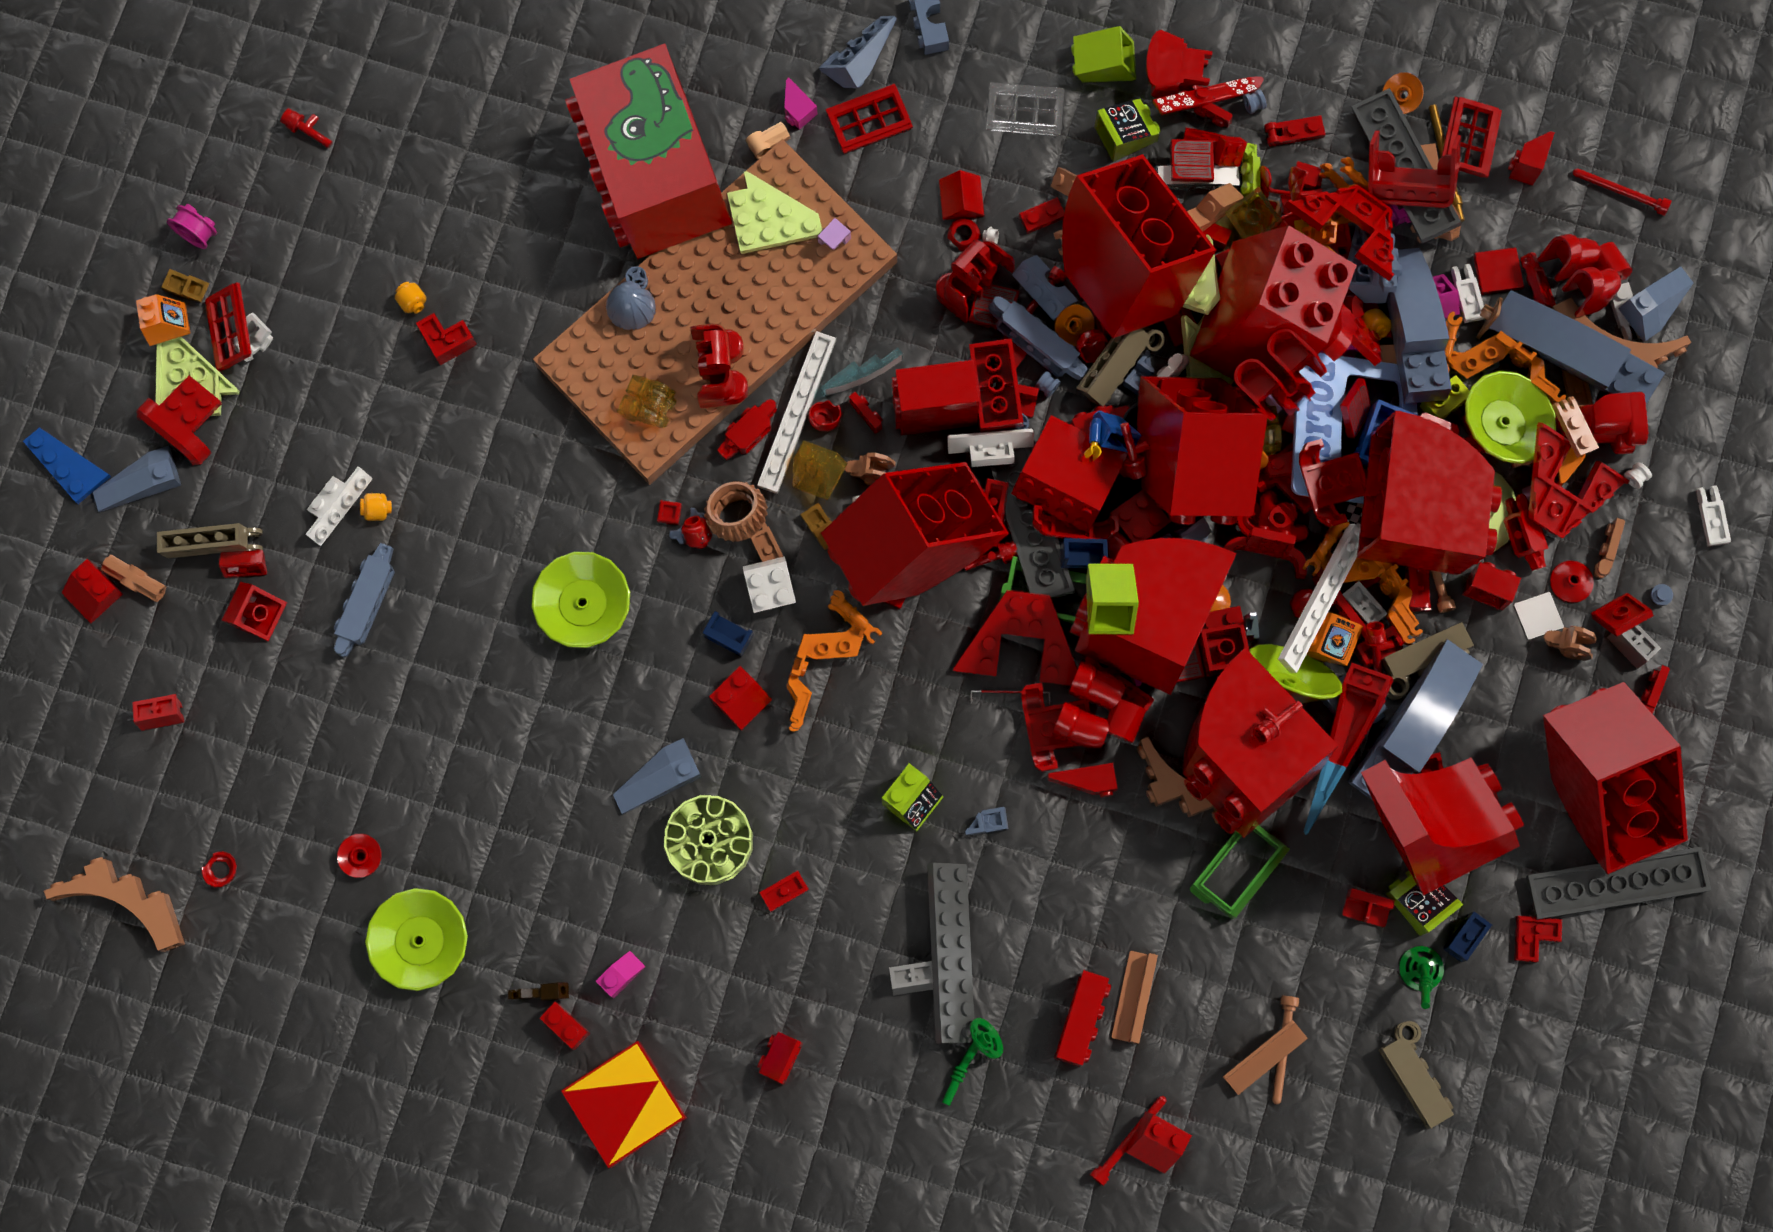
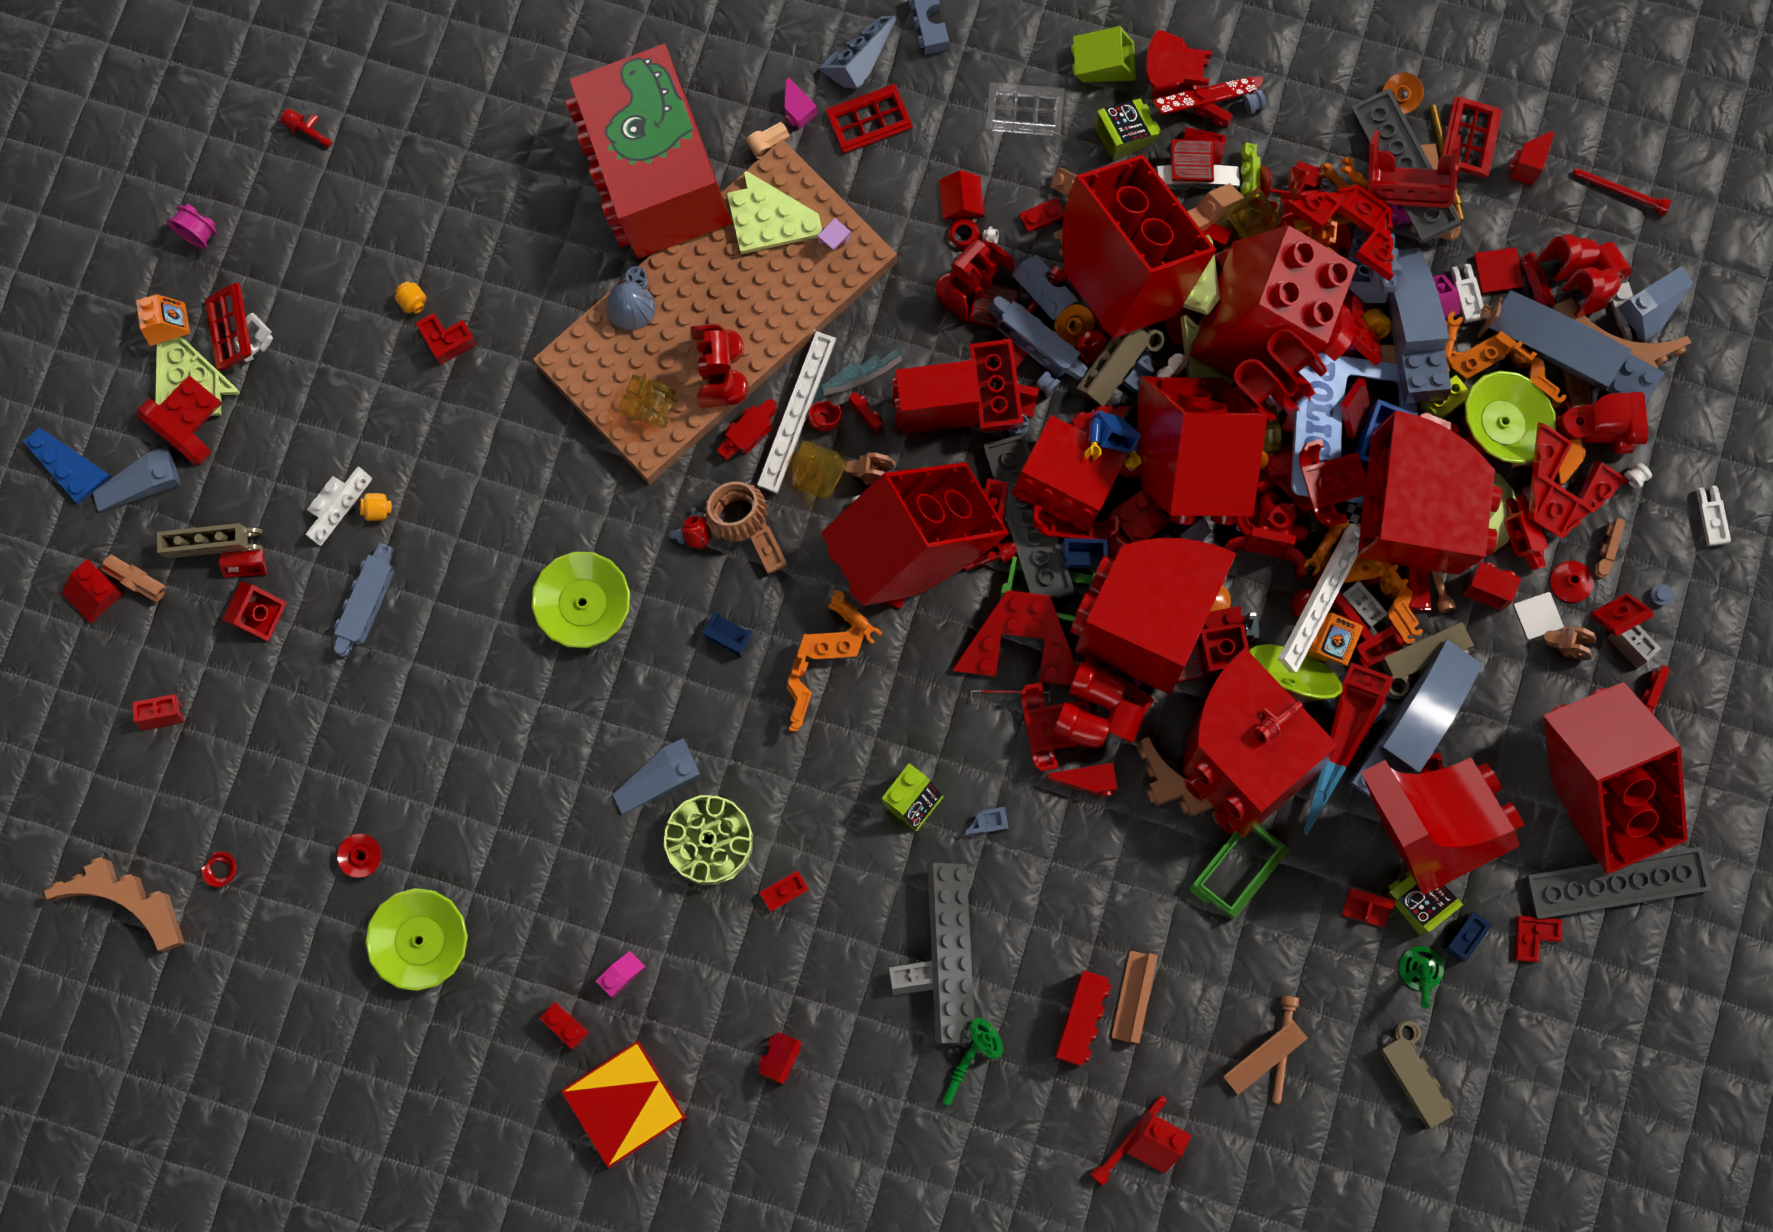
(185, 286): pearl gold slope -> none
(548, 991): dark brown piece -> none
(669, 512): red tile -> none
(740, 698): red slope -> none
(769, 584): white brick -> none
(816, 521): pearl gold slope -> none
(991, 447): white bracket -> none
(1111, 598): lime slope -> none
(1135, 463): red piece -> none
(1229, 151): red piece -> none
(1295, 130): red plate -> none
(1377, 639): red piece -> none
(1575, 426): hinge -> none

